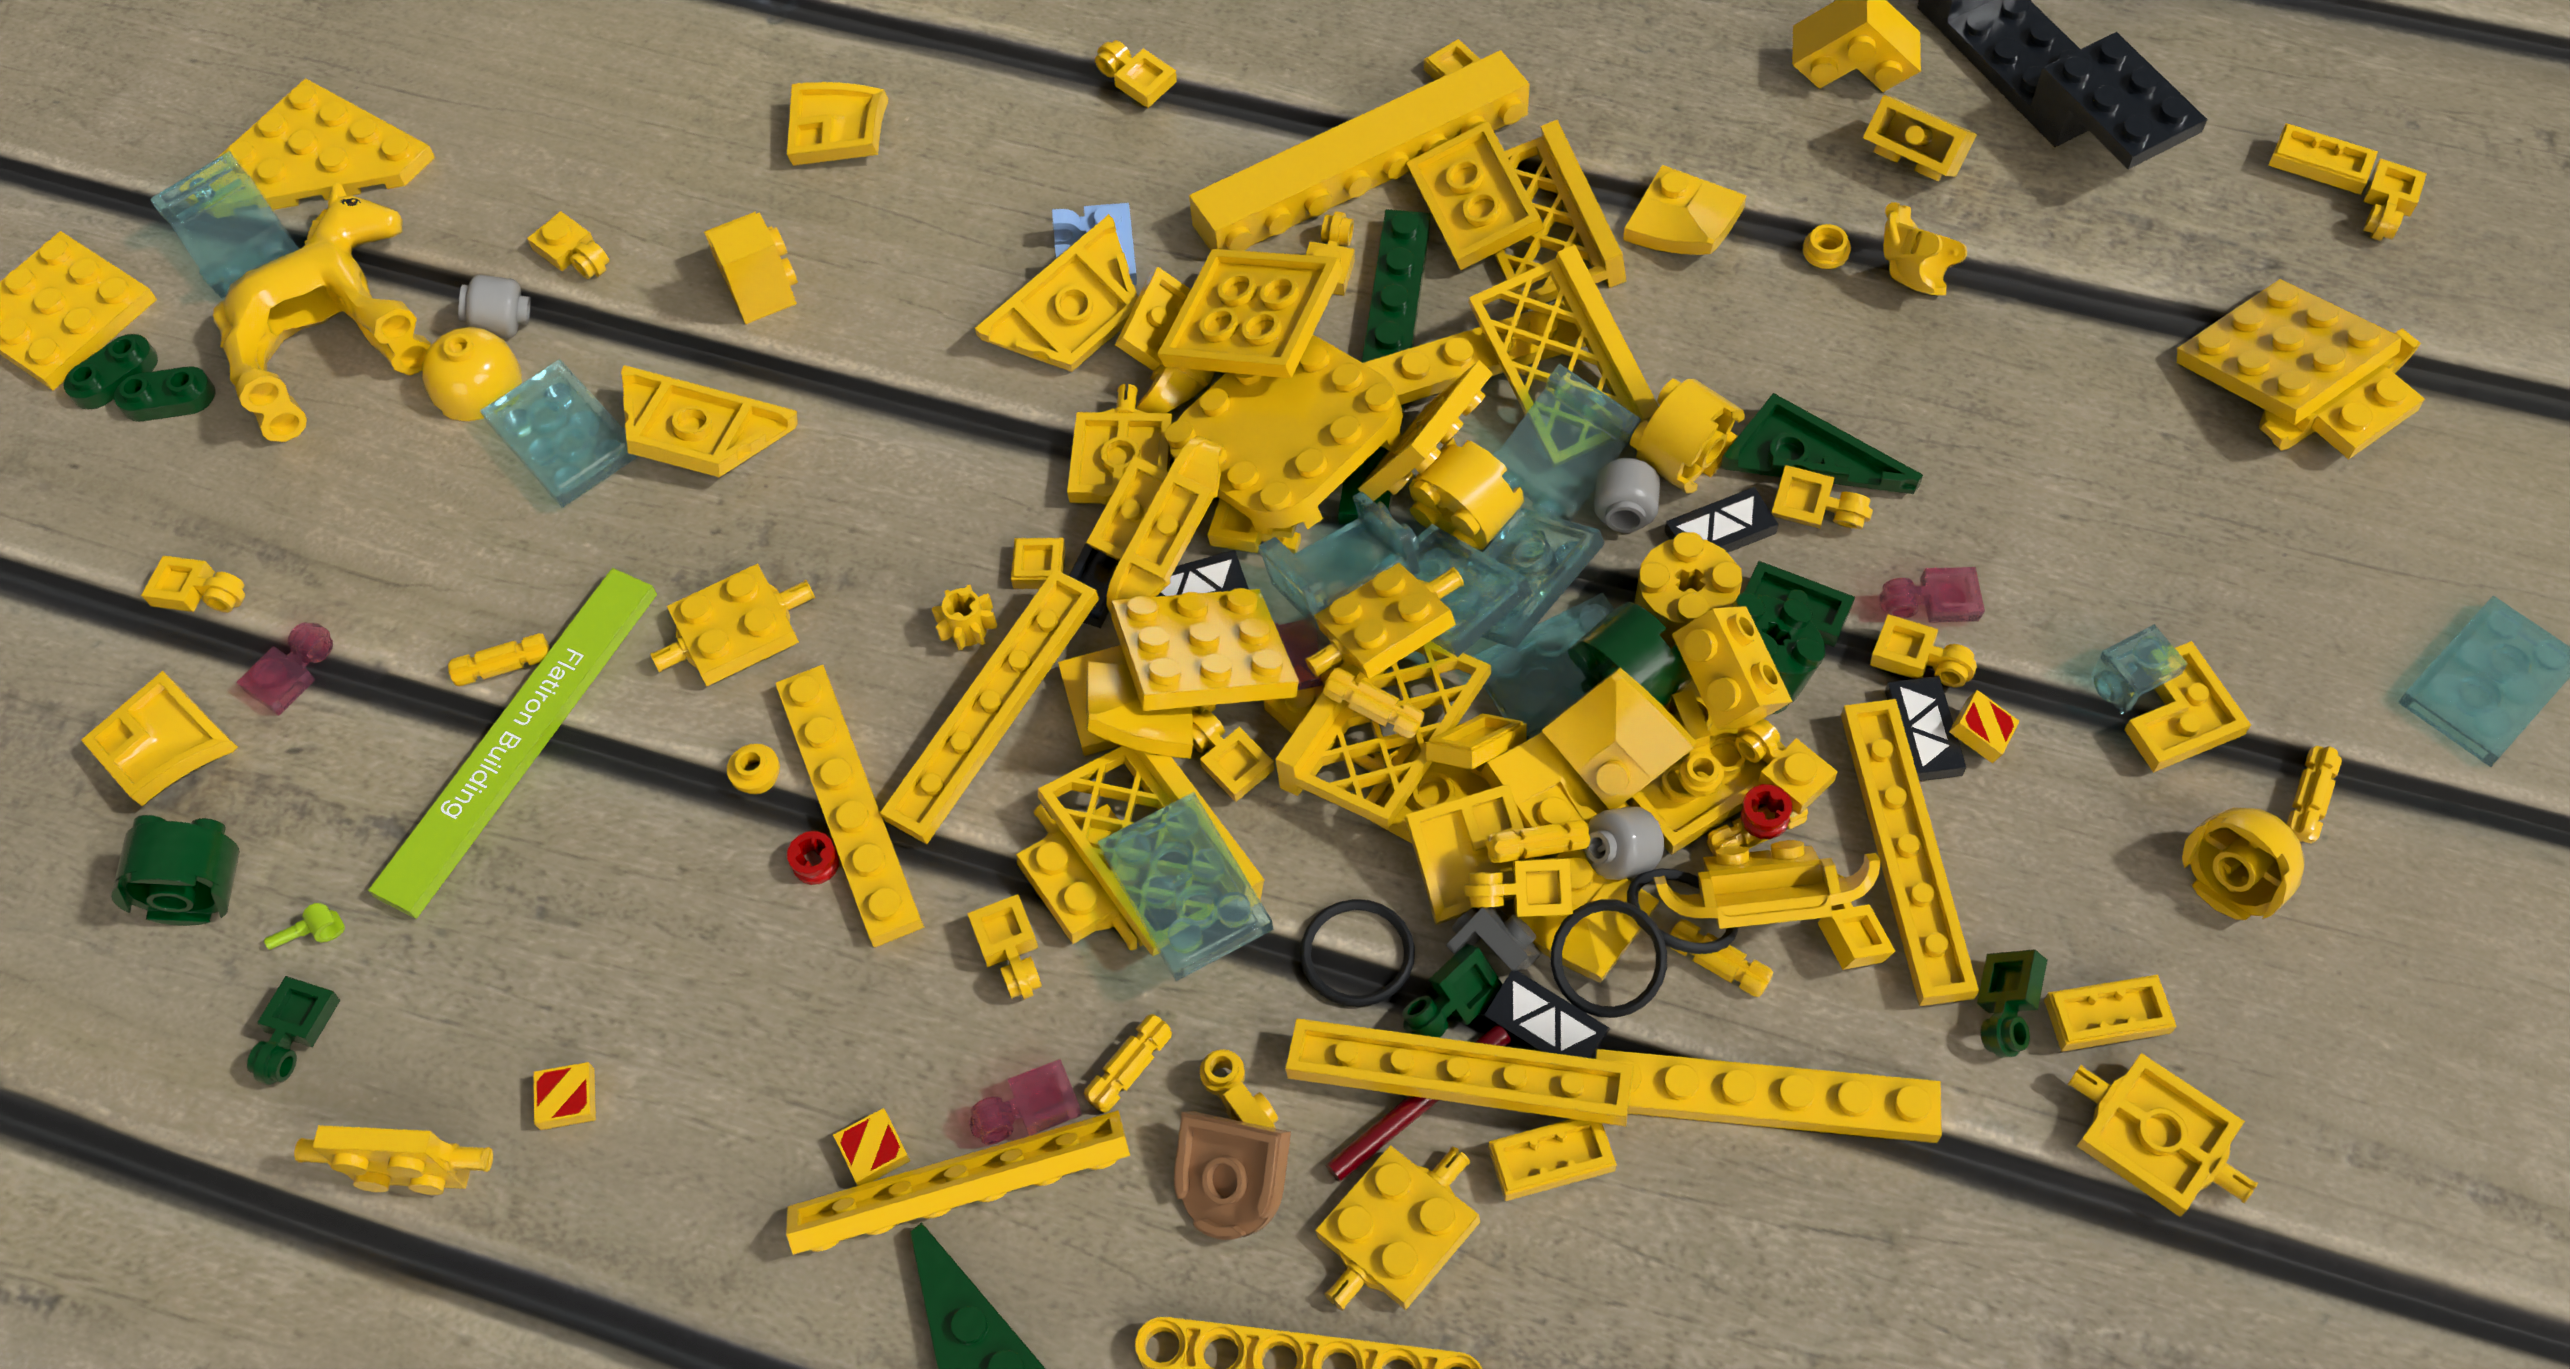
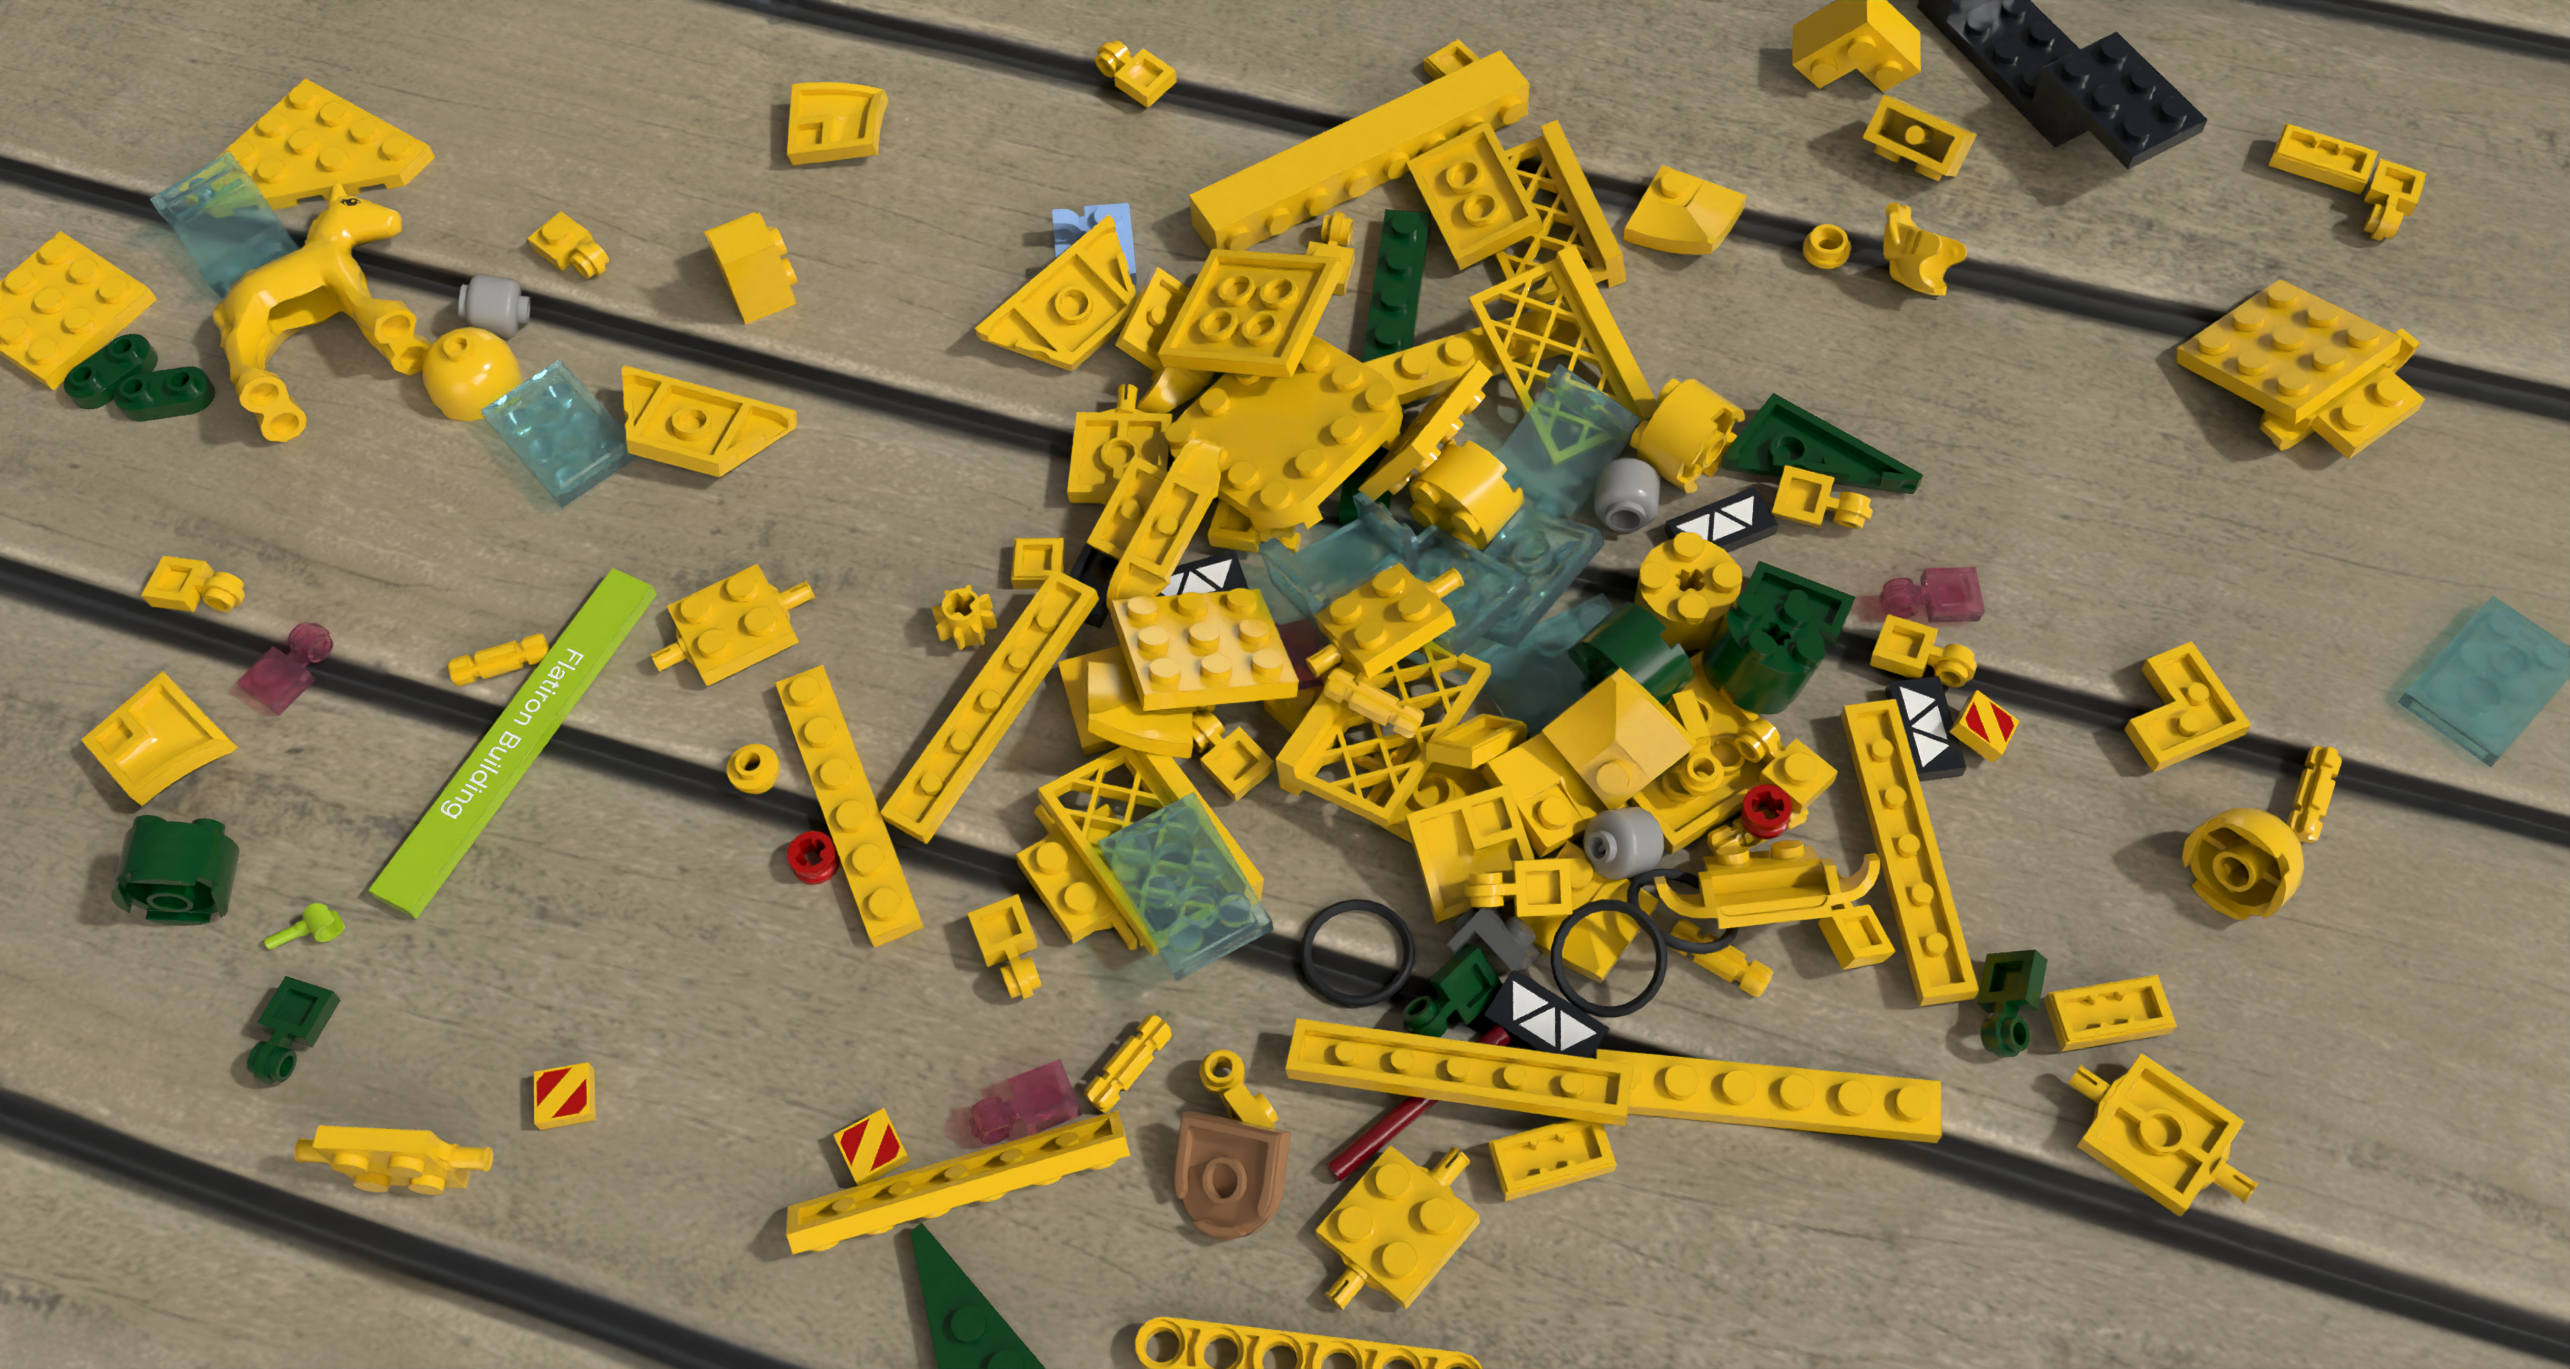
(1538, 841): yellow axle -> none
(1731, 667): yellow brick -> none
(2136, 668): clear light blue bracket -> none

